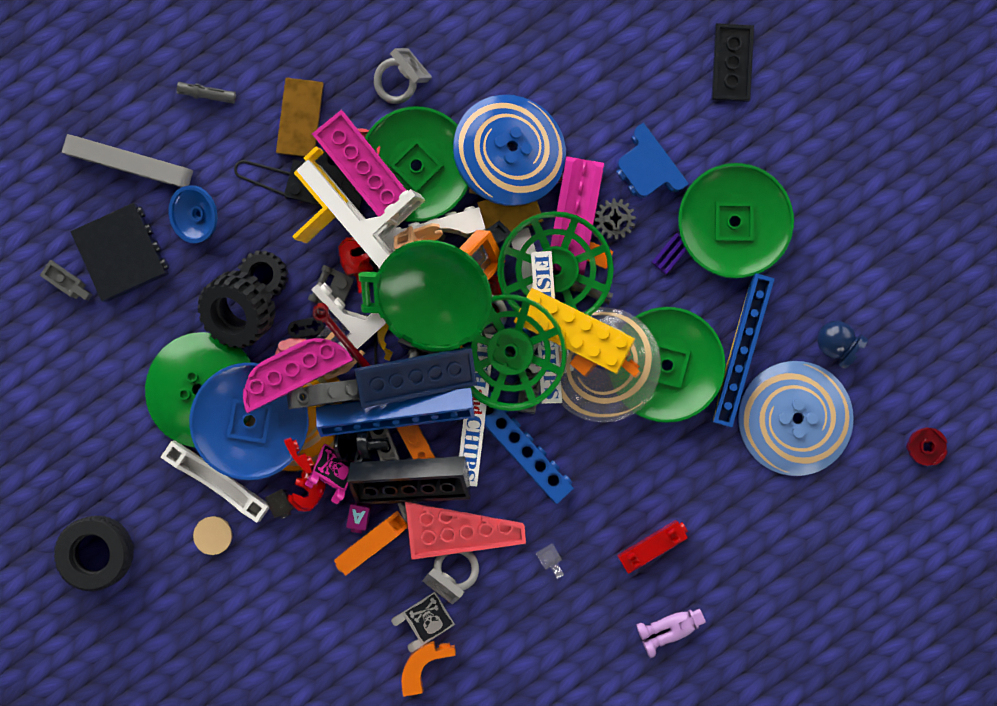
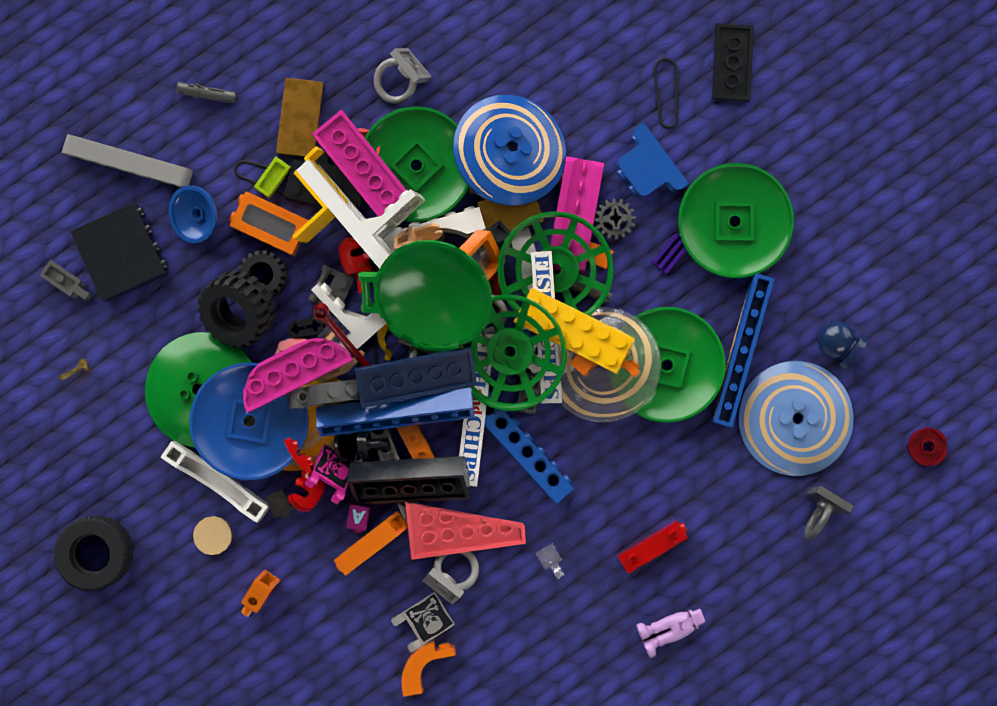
(82, 364): none -> clear yellow piece
(259, 593): none -> orange torso
(267, 222): none -> orange piece
(272, 177): none -> lime tile
(676, 92): none -> black piece
(827, 505): none -> dark grey tile

